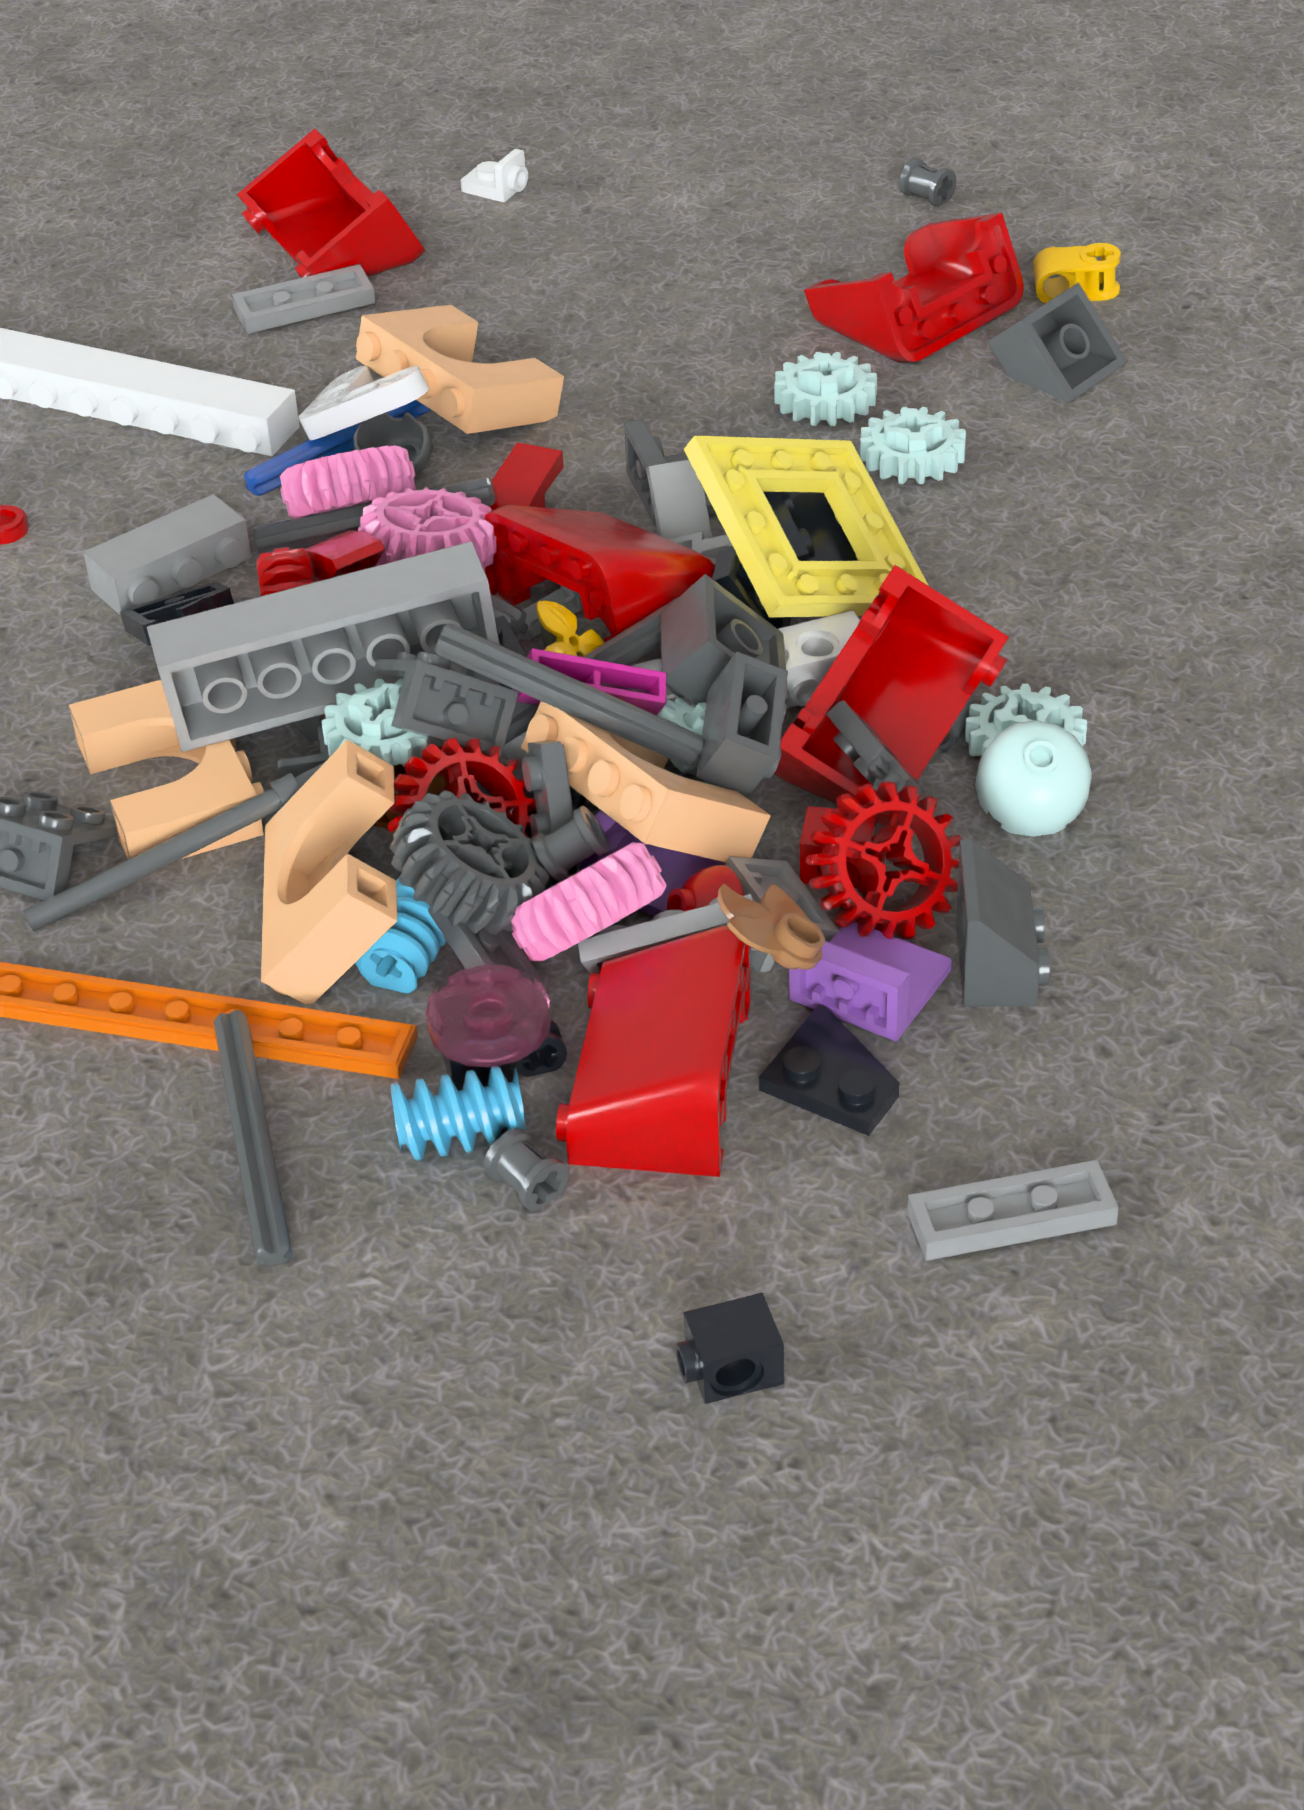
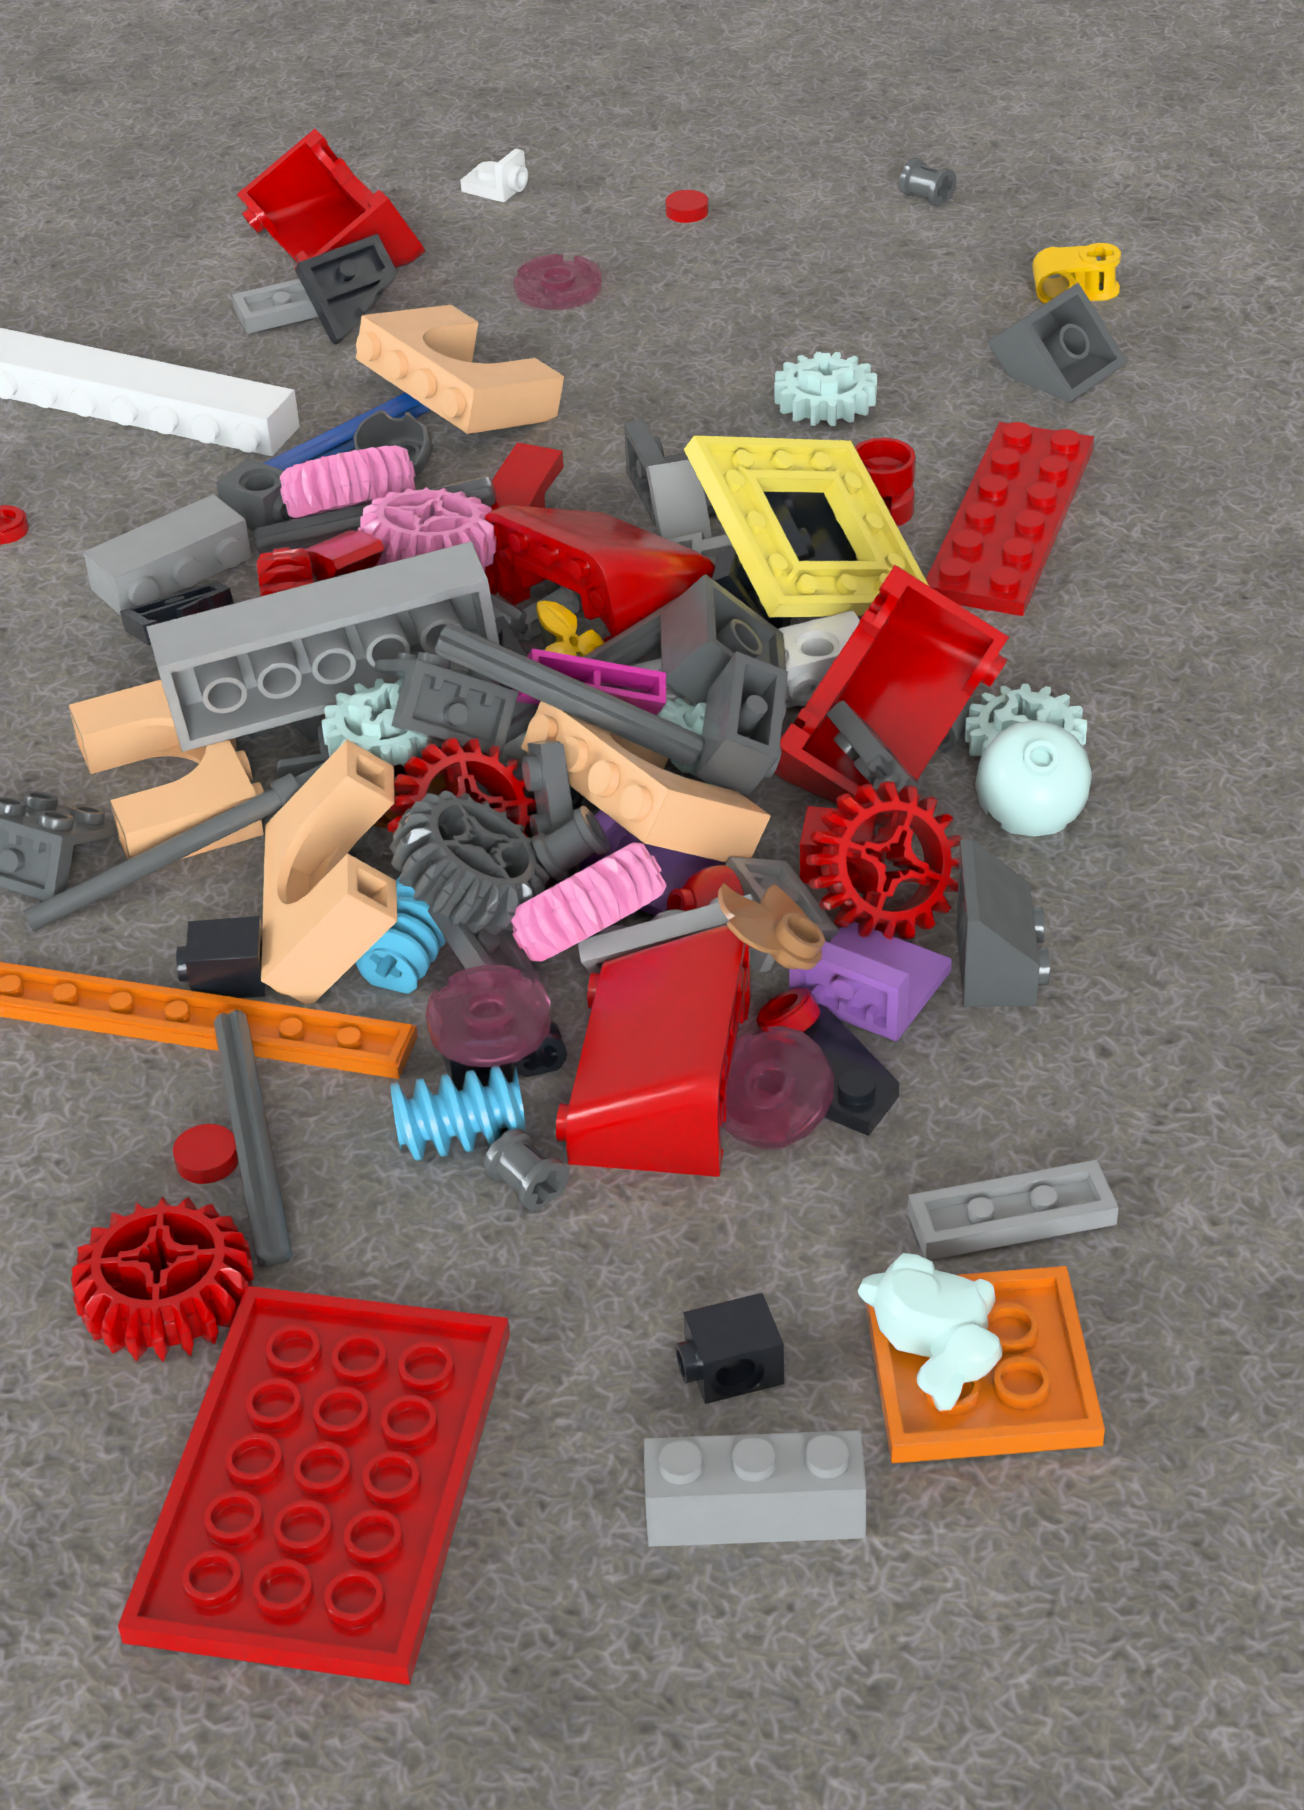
(161, 1277): none -> red gear
(205, 1153): none -> red tile
(223, 957): none -> black brick
(254, 493): none -> dark grey brick
(320, 1486): none -> red plate
(346, 283): none -> black wing
(358, 397): white beam -> none
(543, 282): none -> clear pink tile
(686, 206): none -> red tile
(755, 1488): none -> light grey brick
(777, 1088): none -> clear pink tile
(790, 1009): none -> red tile
(893, 472): none -> red wheel
(912, 445): light aqua gear -> none
(938, 1319): none -> light aqua animal
(956, 282): red windscreen -> none
(1010, 517): none -> red plate
(1028, 1402): none -> orange plate

